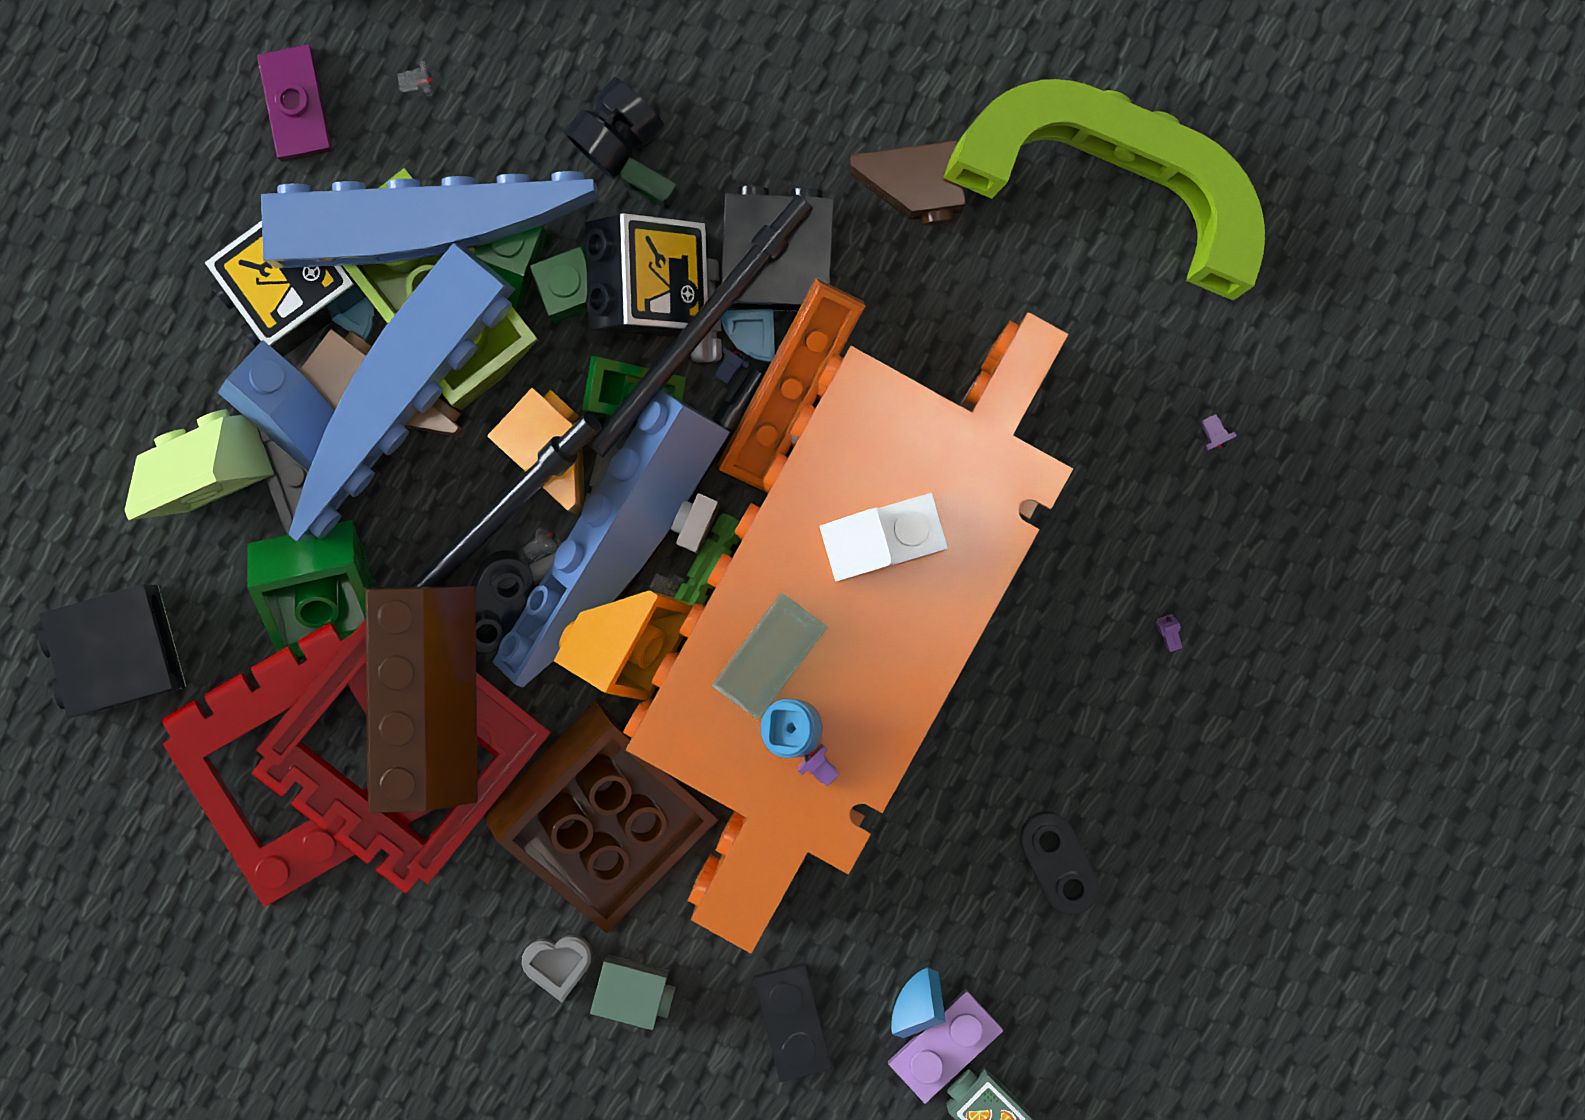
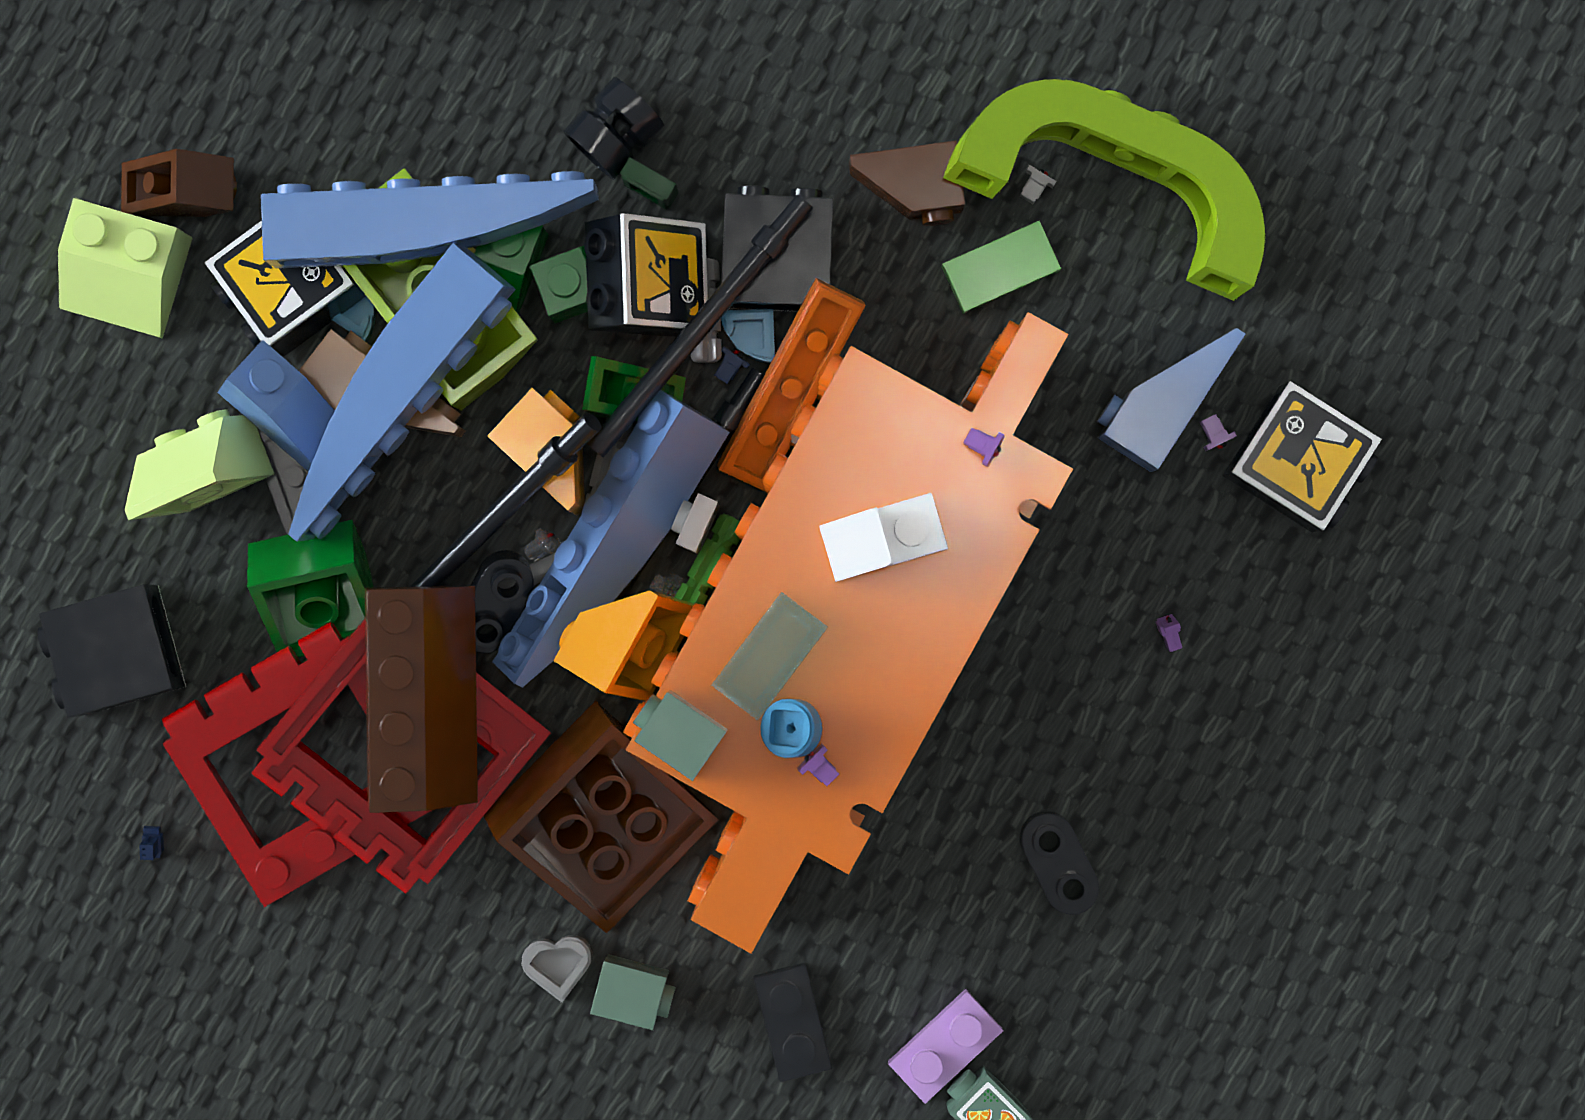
(120, 267): none -> yellowish green slope
(152, 843): none -> dark blue piece
(178, 184): none -> reddish brown slope
(294, 102): magenta plate -> none
(416, 79): clear piece -> none
(678, 733): none -> sand green brick
(918, 1004): dark azure tile -> none
(984, 444): none -> medium lavender piece
(1001, 267): none -> bright green tile
(1036, 184): none -> light grey piece
(1158, 410): none -> medium blue slope
(1303, 458): none -> piece

